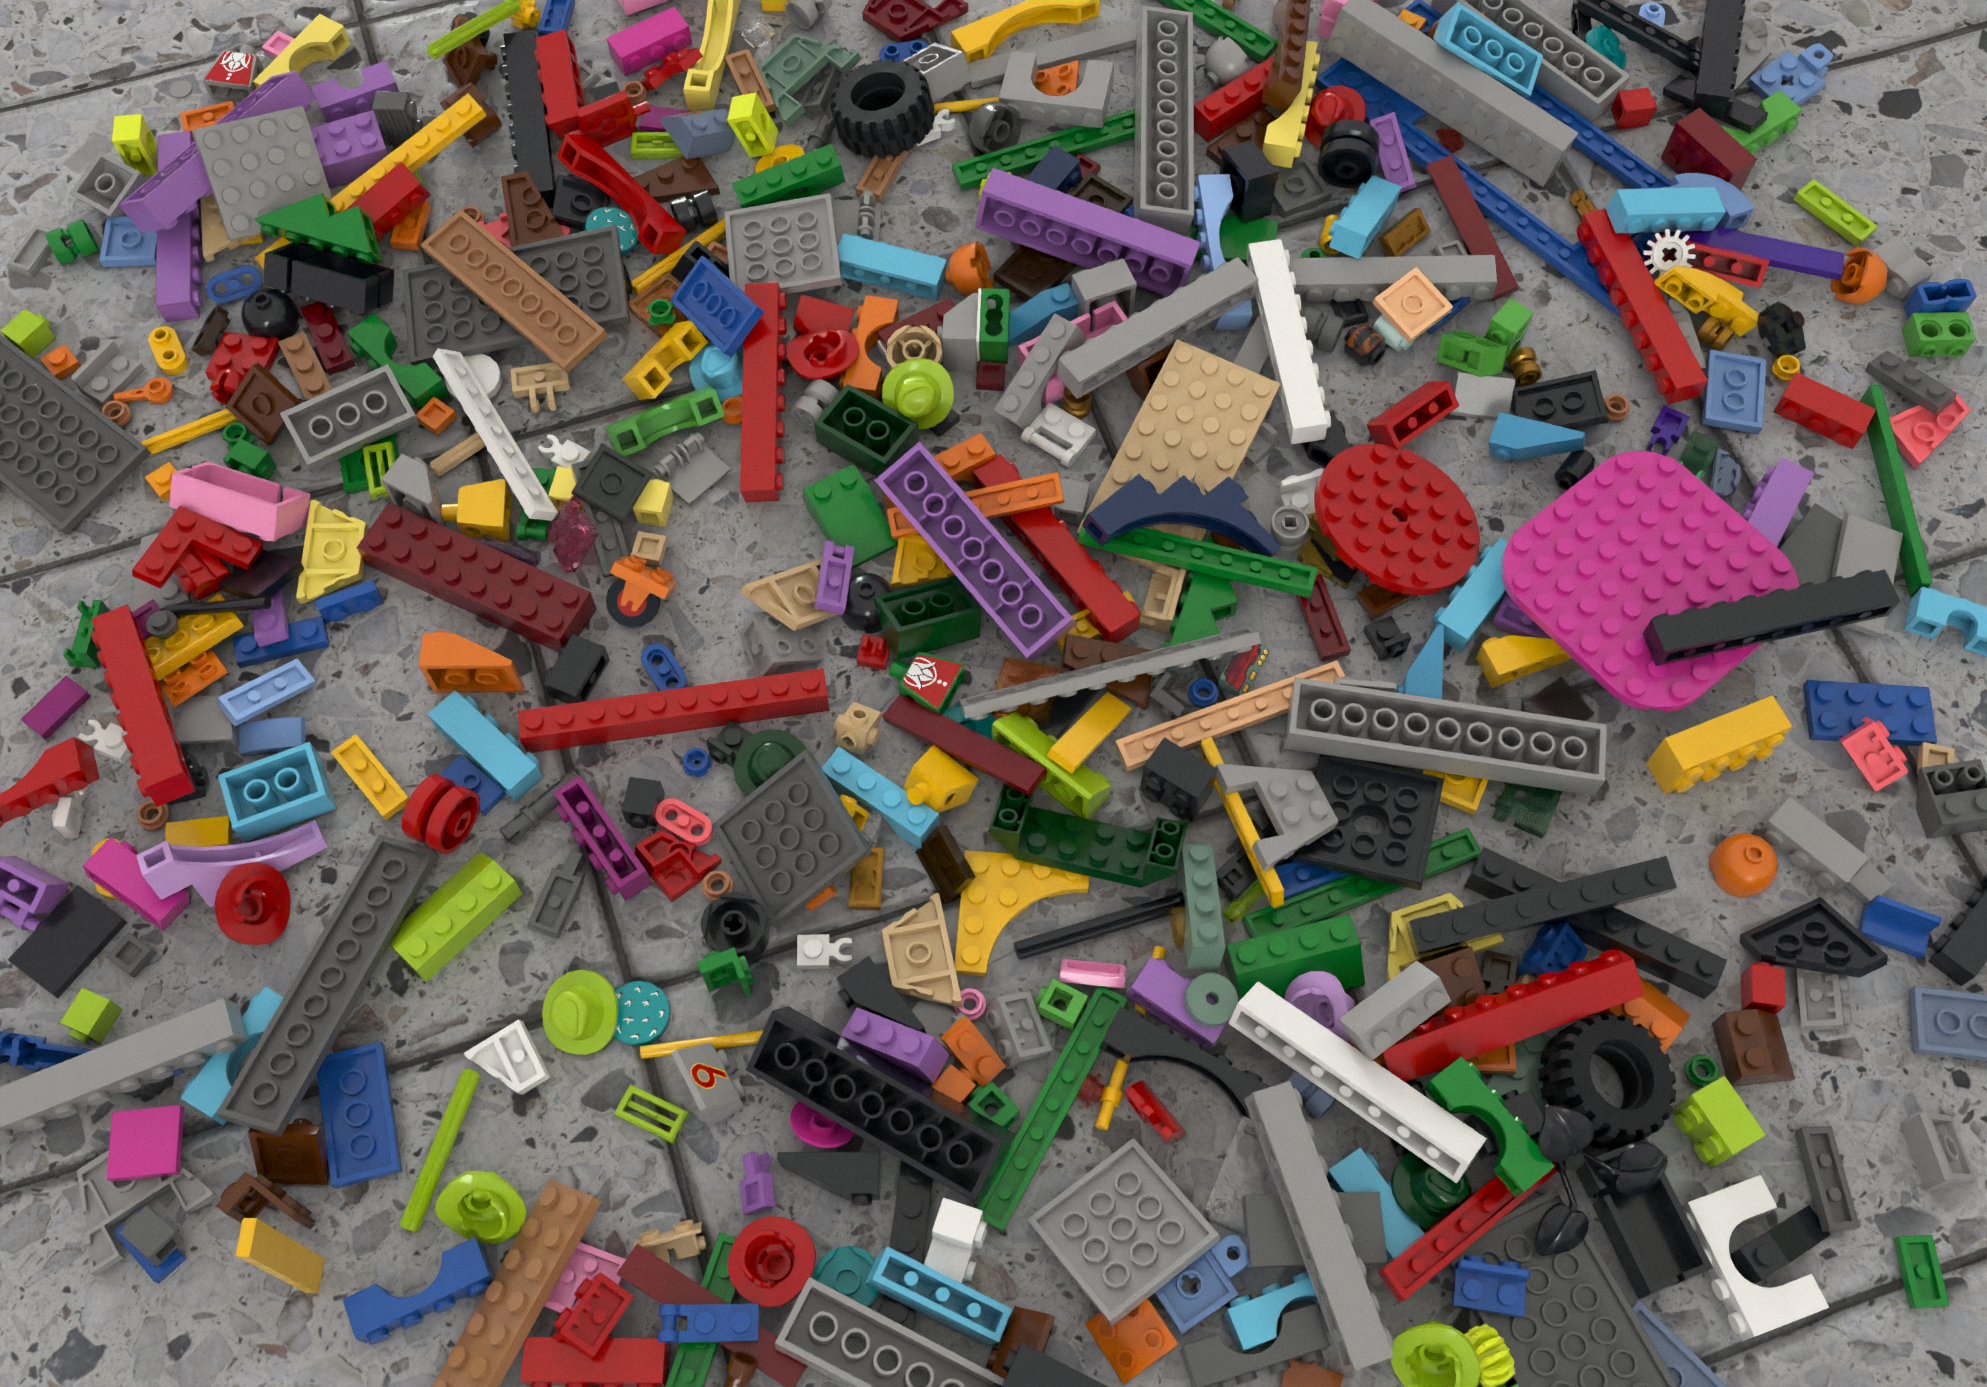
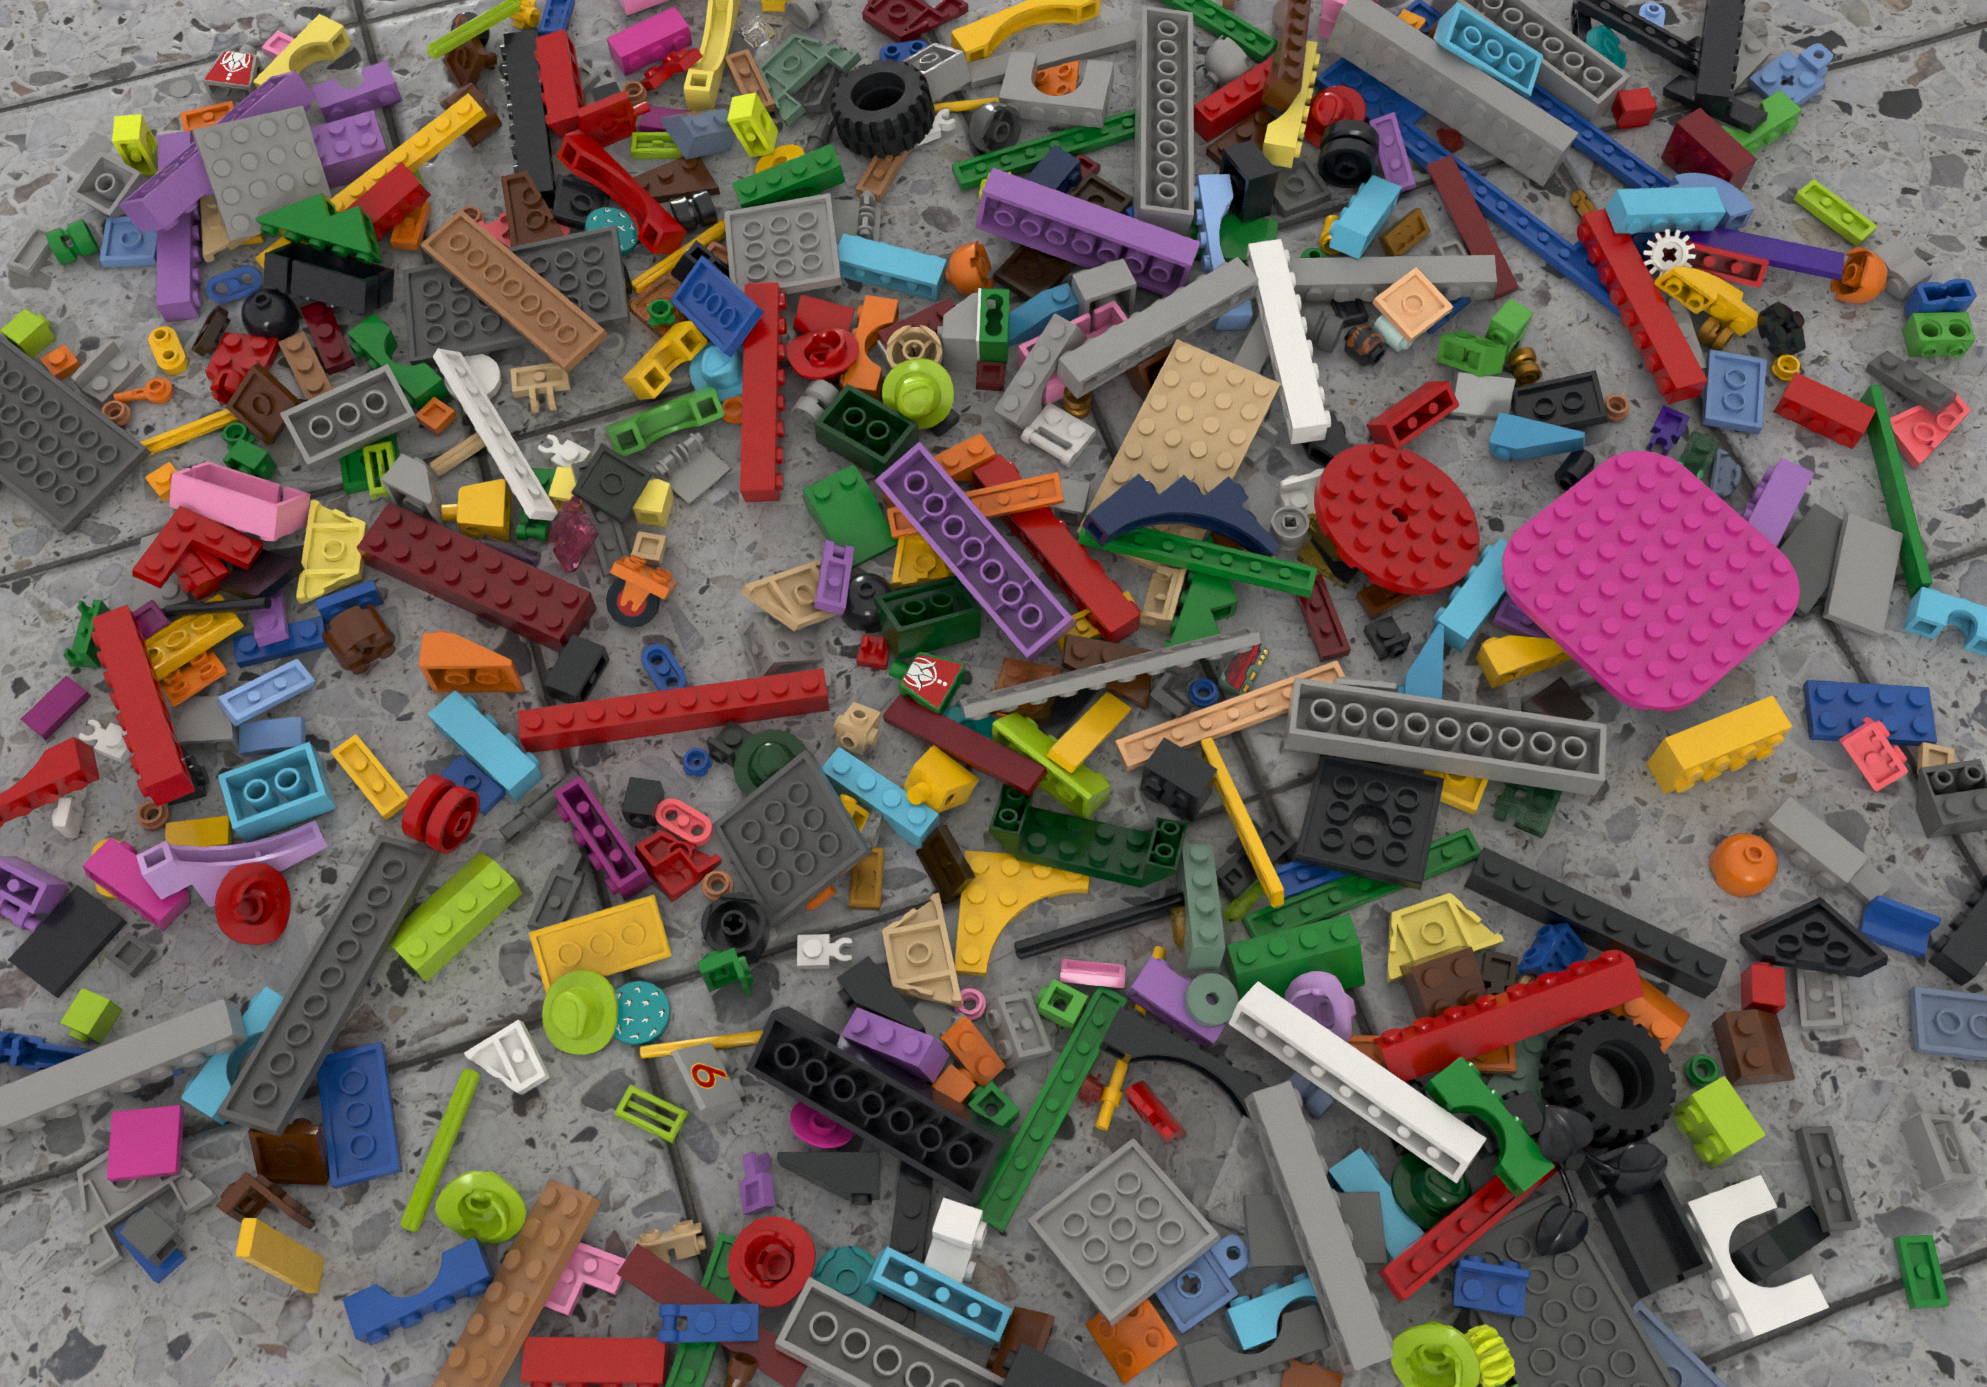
(162, 624): dark grey plate -> none
(359, 638): none -> reddish brown brick
(396, 116): dark grey brick -> none
(592, 1315): red bracket -> none
(602, 941): none -> yellow tile
(1291, 802): light grey wing -> none
(1394, 1010): light grey brick -> none
(1541, 906): black brick -> none
(1770, 616): black brick -> none

